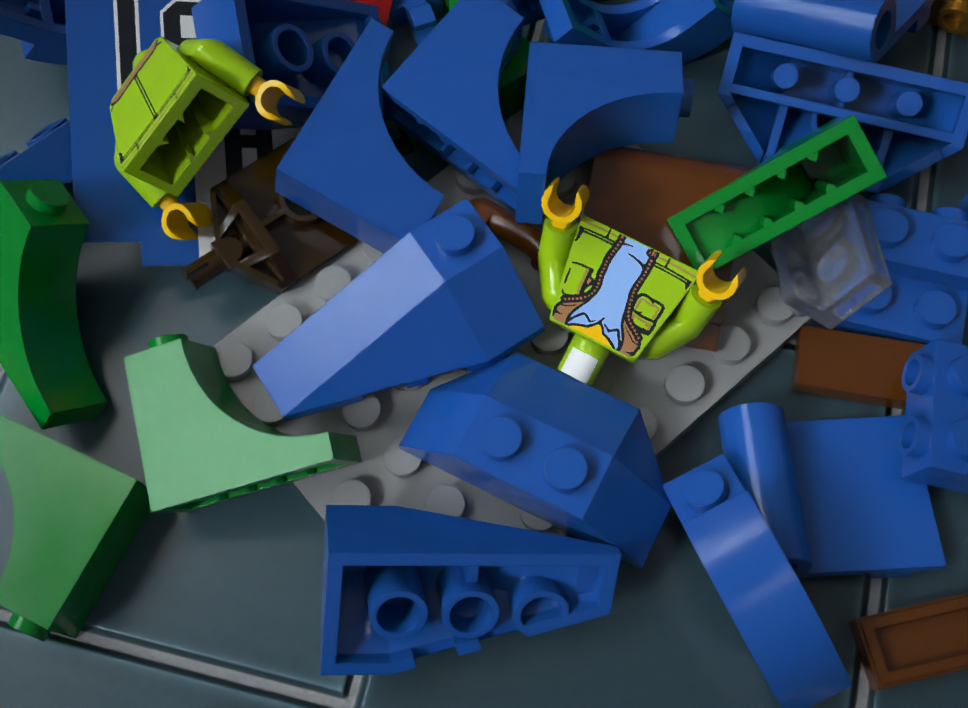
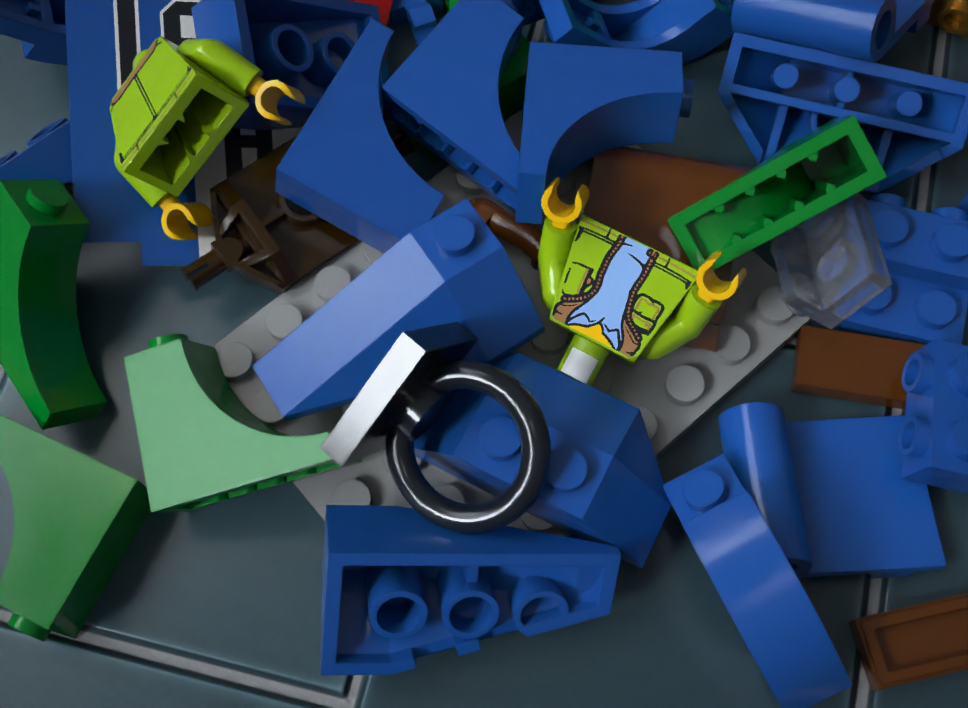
(406, 400): none -> black tile

